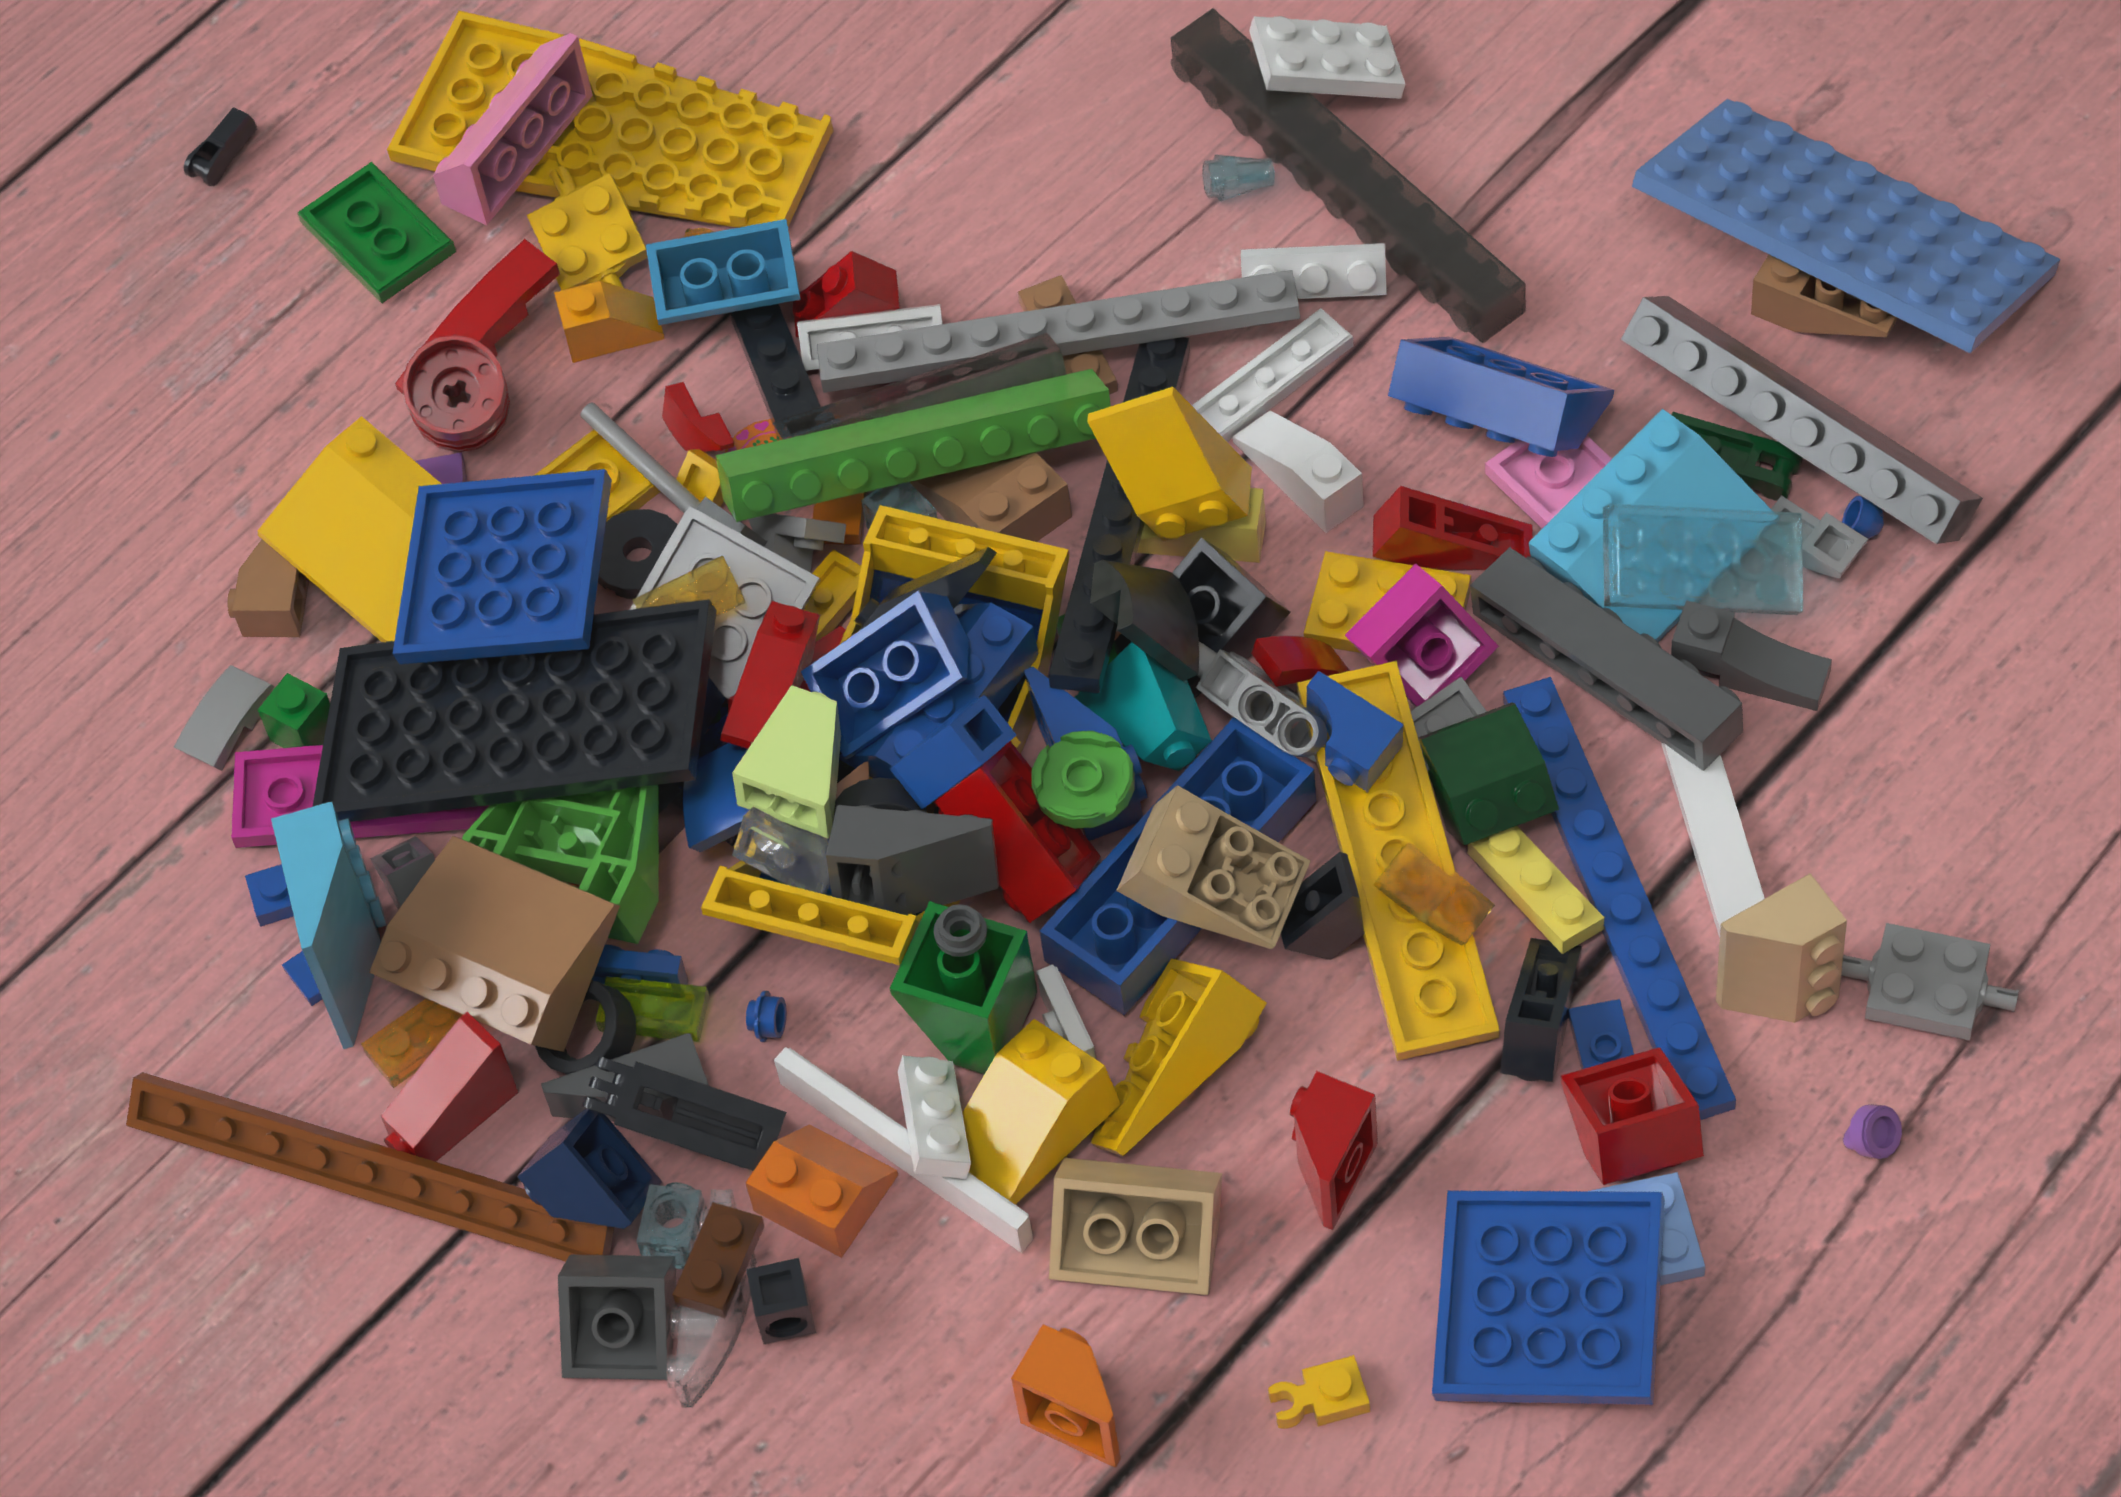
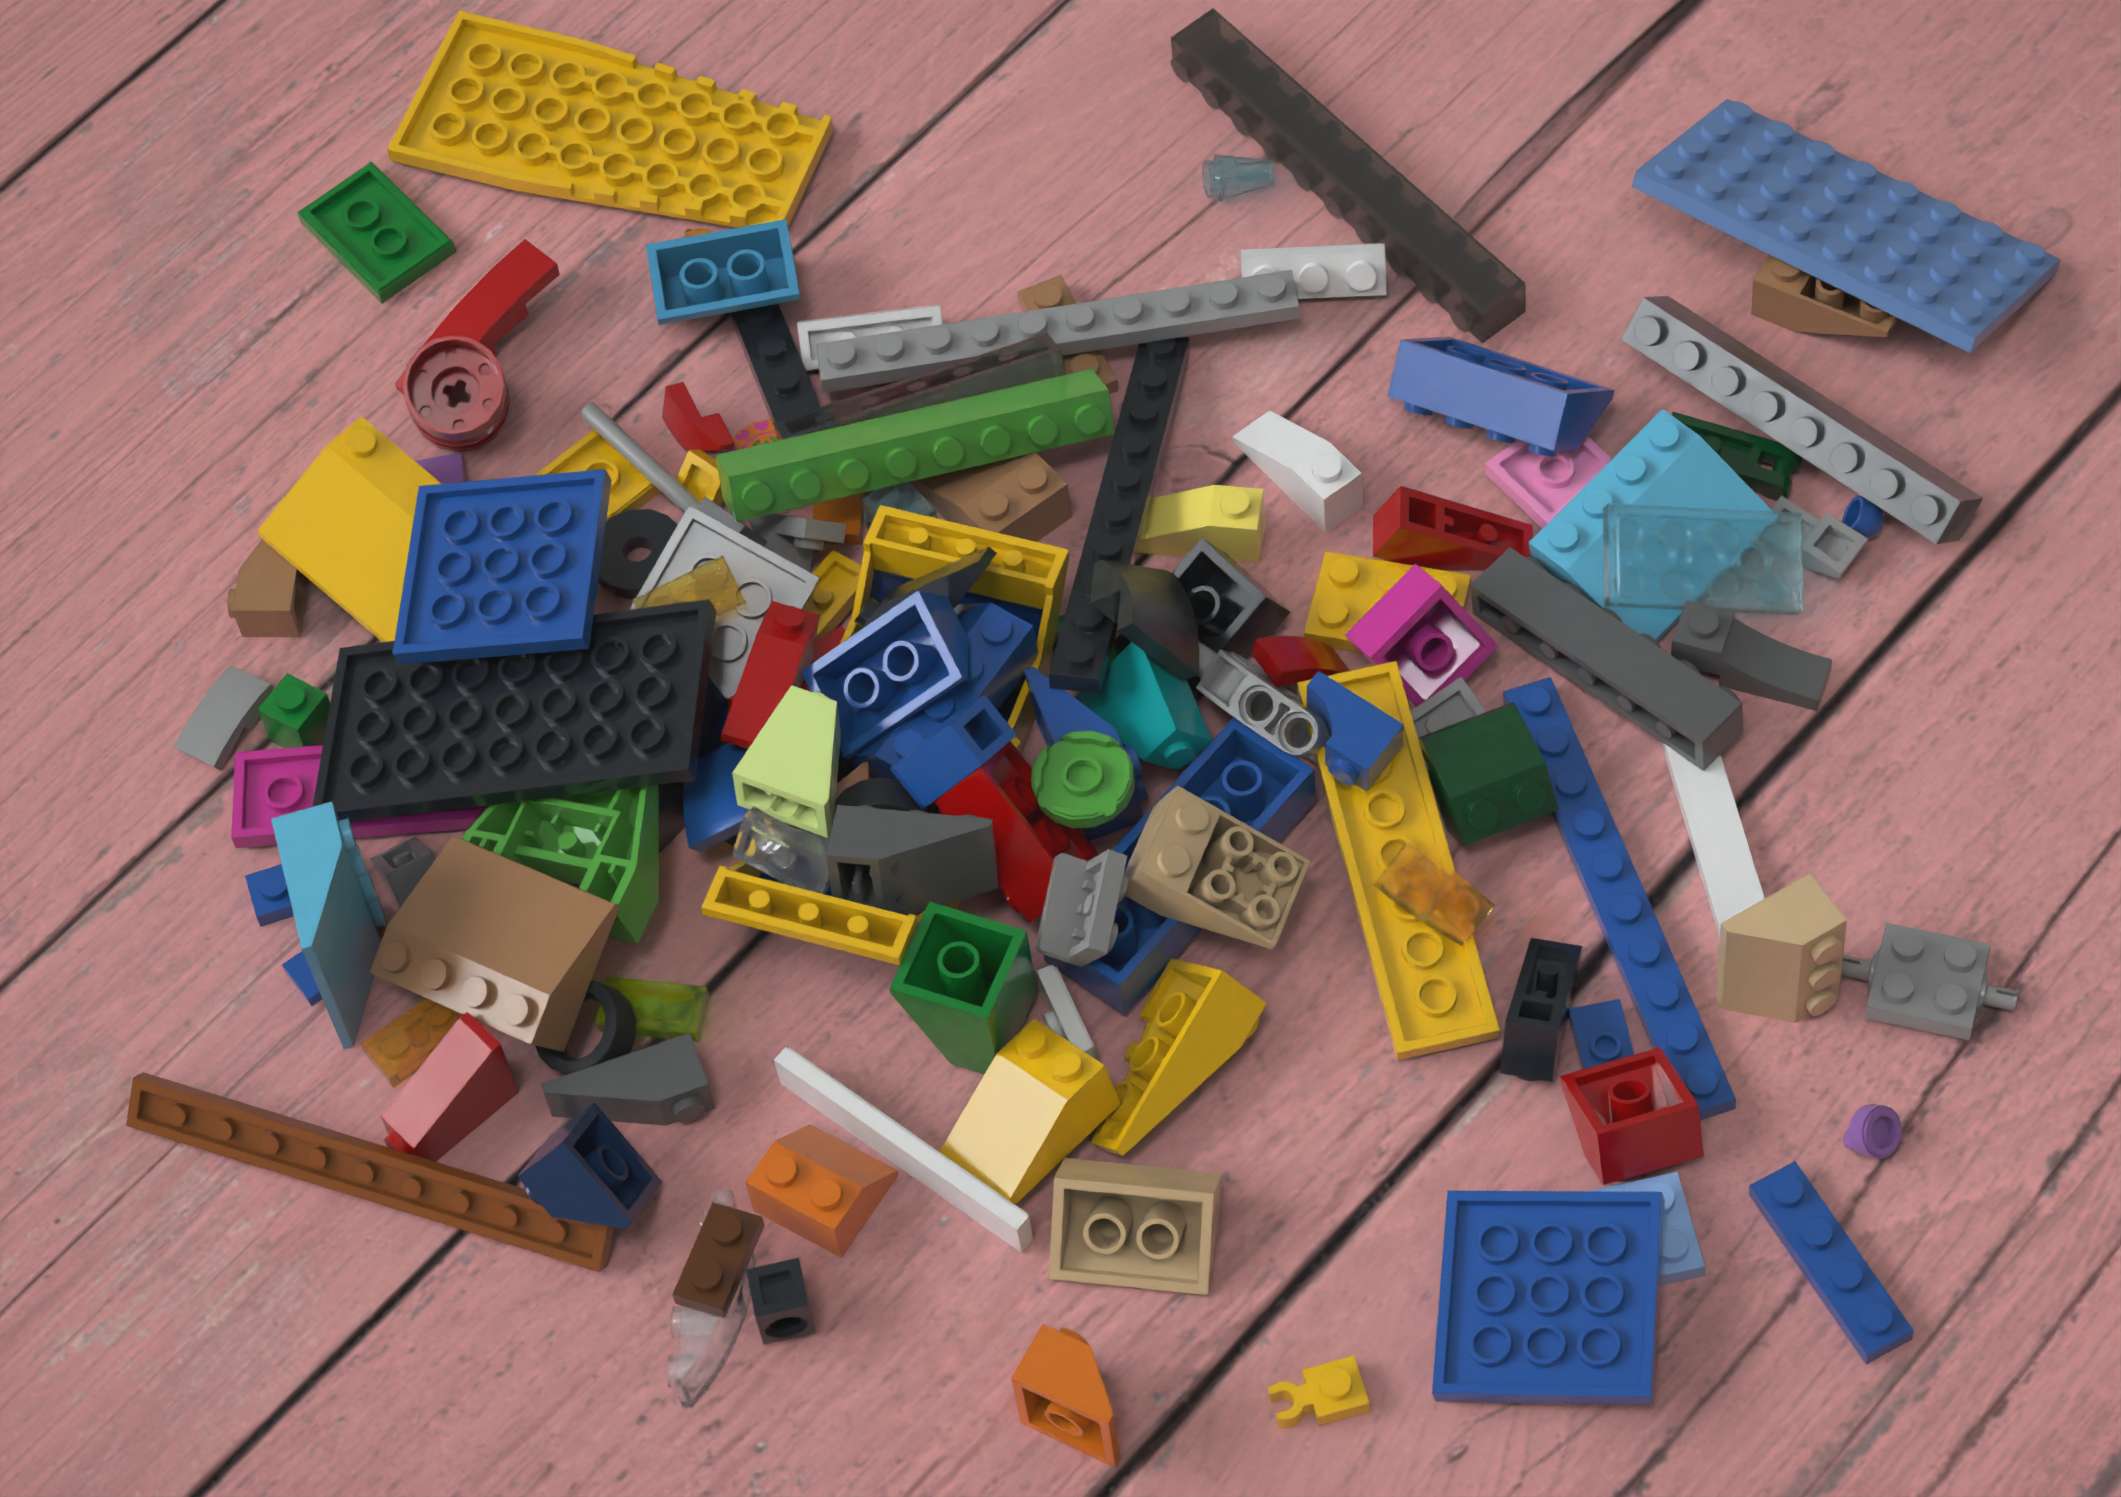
(221, 145): black bar -> none
(515, 130): bright pink slope -> none
(588, 231): yellow plate -> none
(606, 319): light orange slope -> none
(616, 1316): dark grey slope -> none
(649, 966): blue plate -> none
(662, 1205): clear light blue brick -> none
(703, 1117): black hinge -> none
(766, 1016): blue plate -> none
(849, 288): red slope -> none
(934, 1117): white plate -> none
(958, 918): dark grey plate -> none
(1082, 907): none -> light grey bracket
(1172, 464): yellow slope -> none
(1274, 374): white tile -> none
(1325, 911): black slope -> none
(1326, 57): white plate -> none
(1333, 1140): red slope -> none
(1537, 888): light yellow plate -> none
(1831, 1262): none -> blue plate

